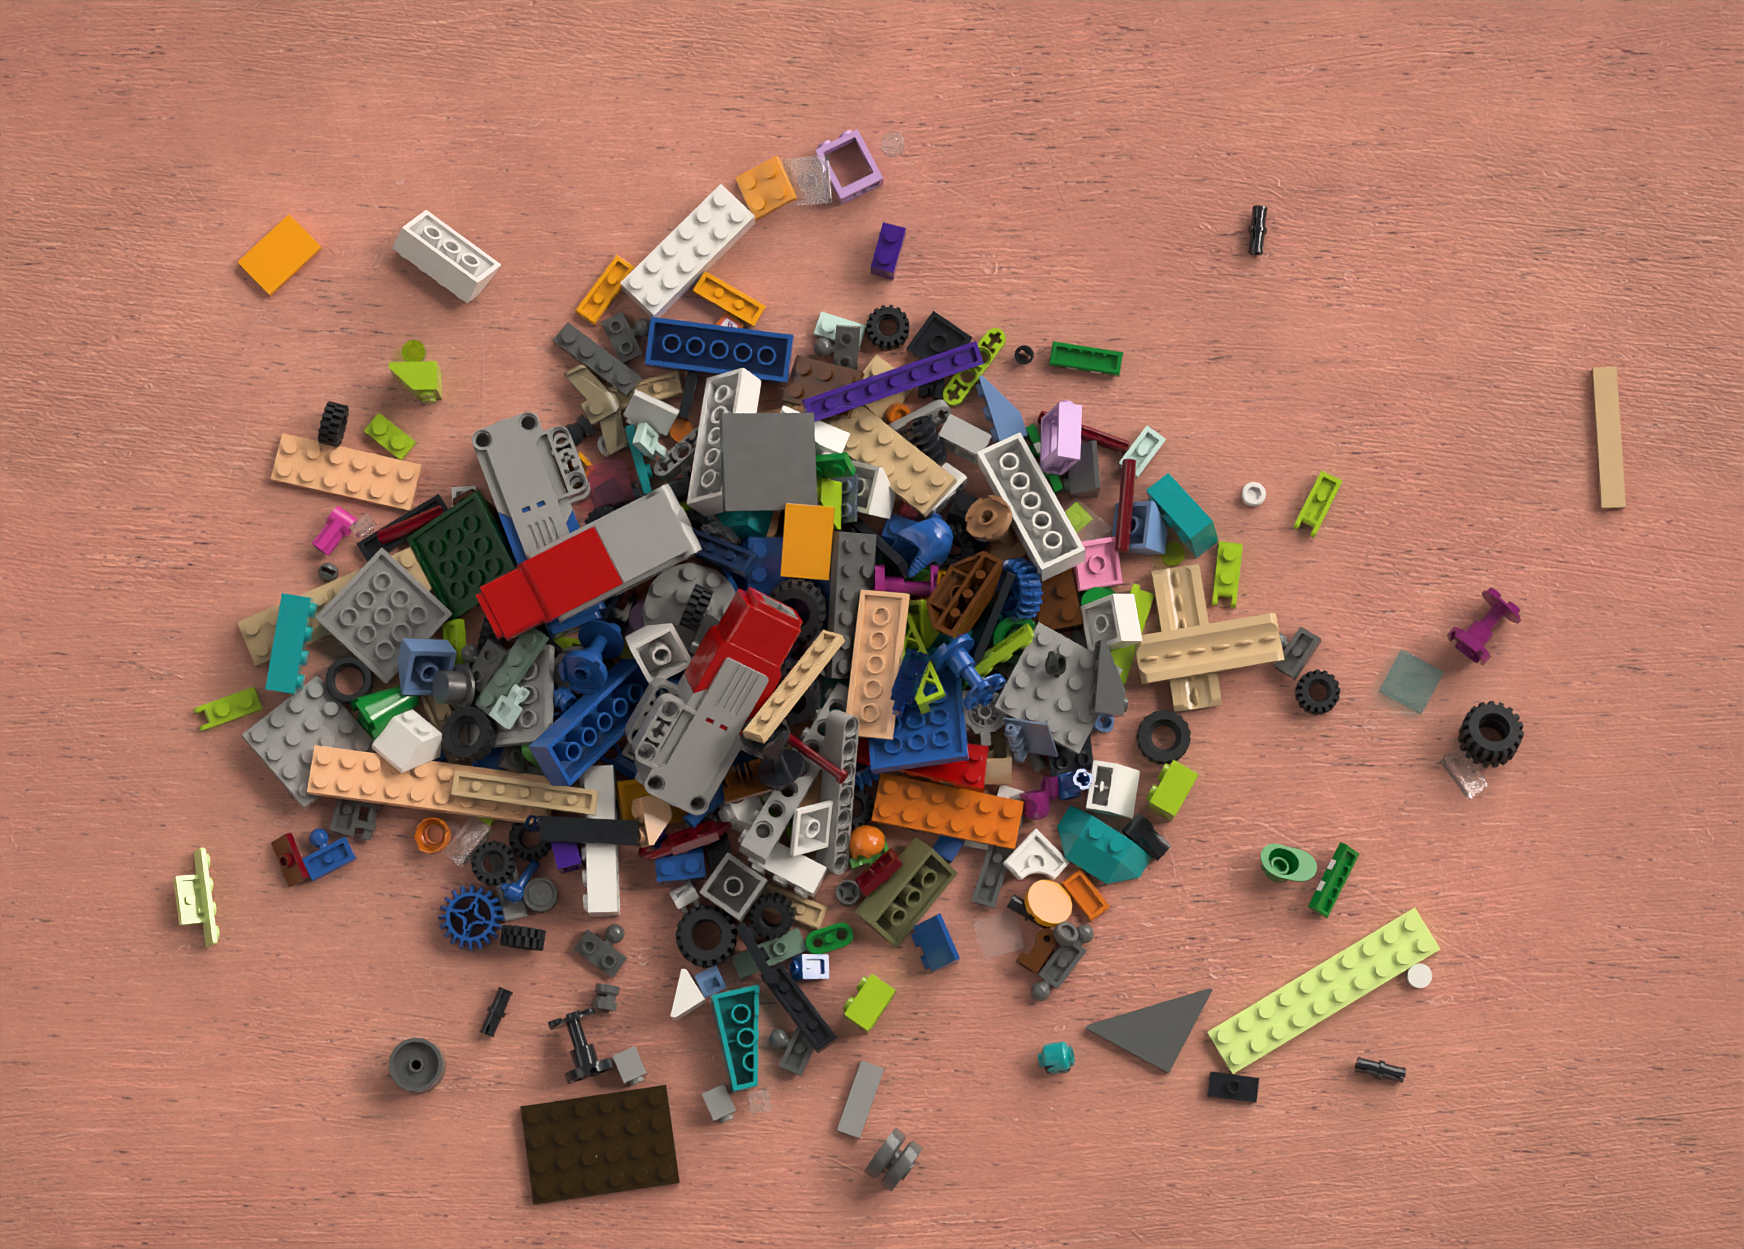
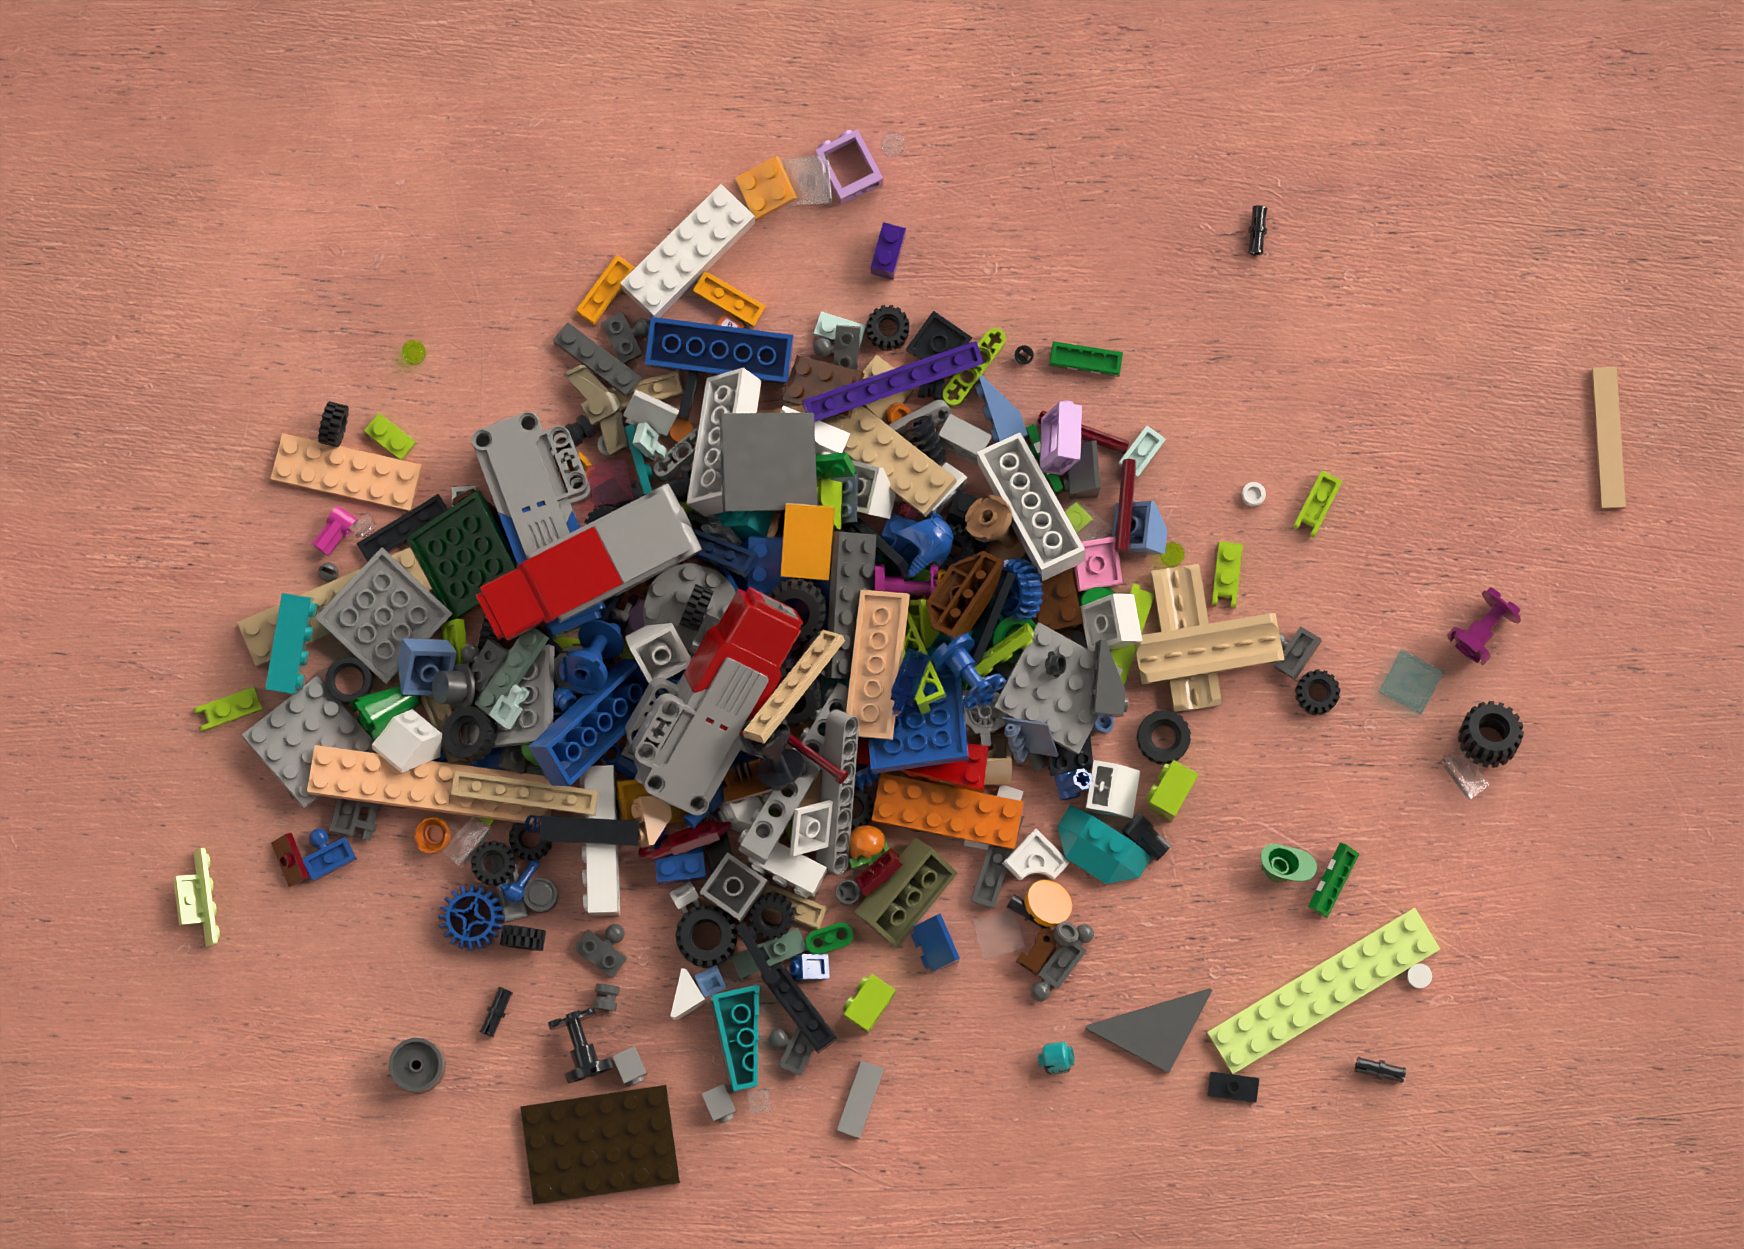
(279, 255): light orange tile -> none
(408, 525): dark red axle -> none
(420, 378): lime slope -> none
(445, 256): white slope -> none
(567, 856): dark purple brick -> none
(893, 1159): dark grey wheel -> none
(948, 847): blue slope -> none
(1036, 802): magenta piece -> none
(1085, 895): orange tile -> none
(1183, 515): teal wedge -> none

